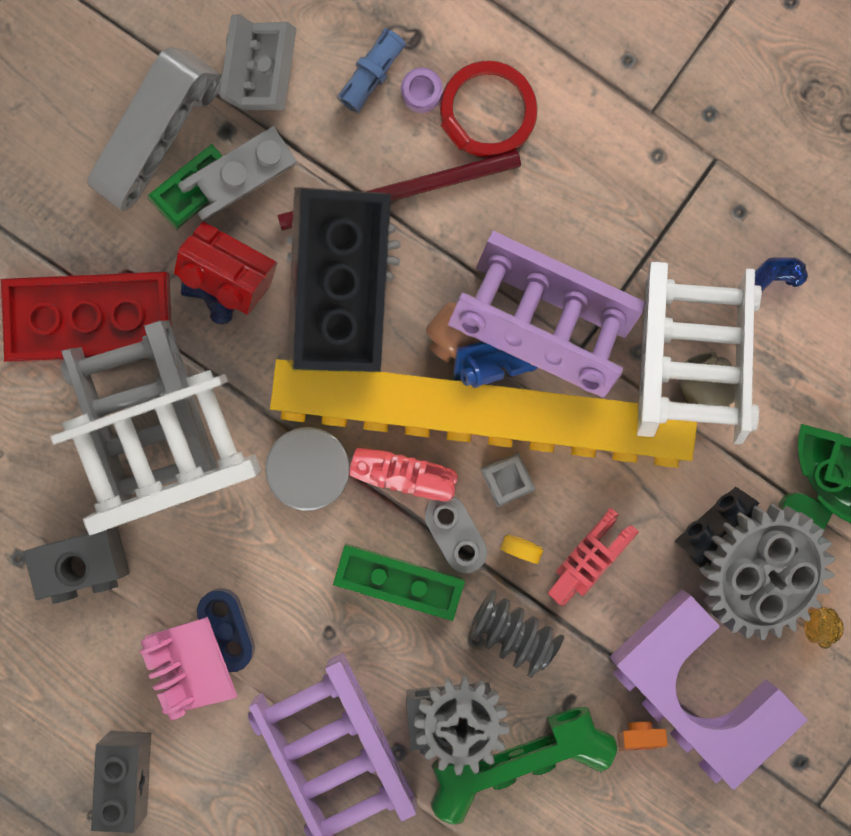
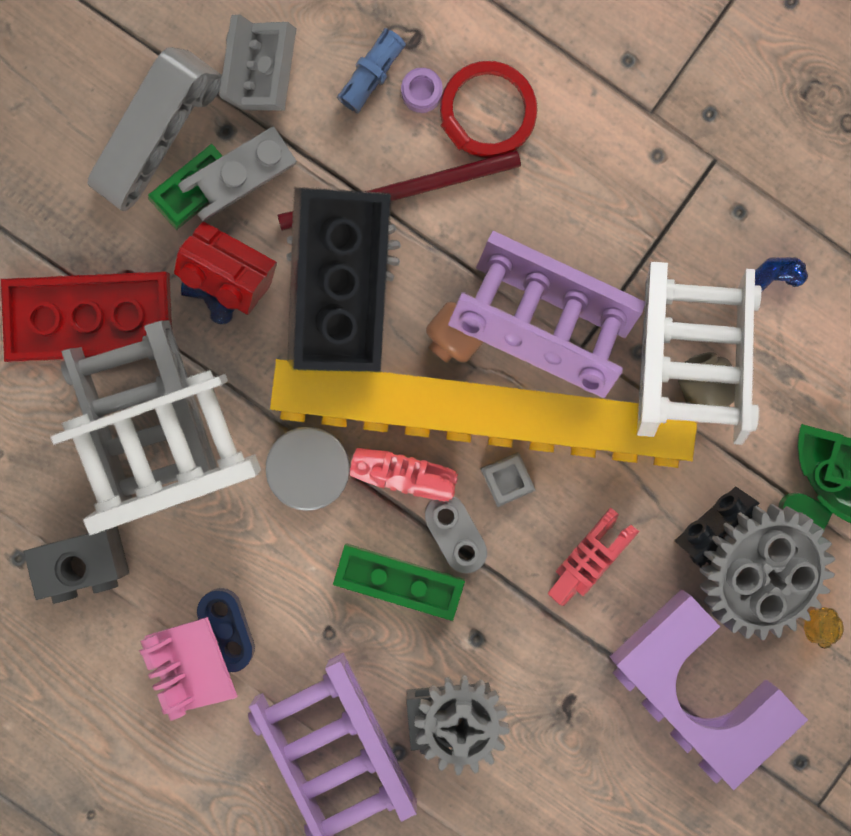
(121, 781): dark grey brick -> none
(482, 364): blue hinge -> none
(515, 634): dark grey piece -> none
(521, 548): yellow tile -> none
(572, 737): green plate -> none
(642, 737): orange plate -> none

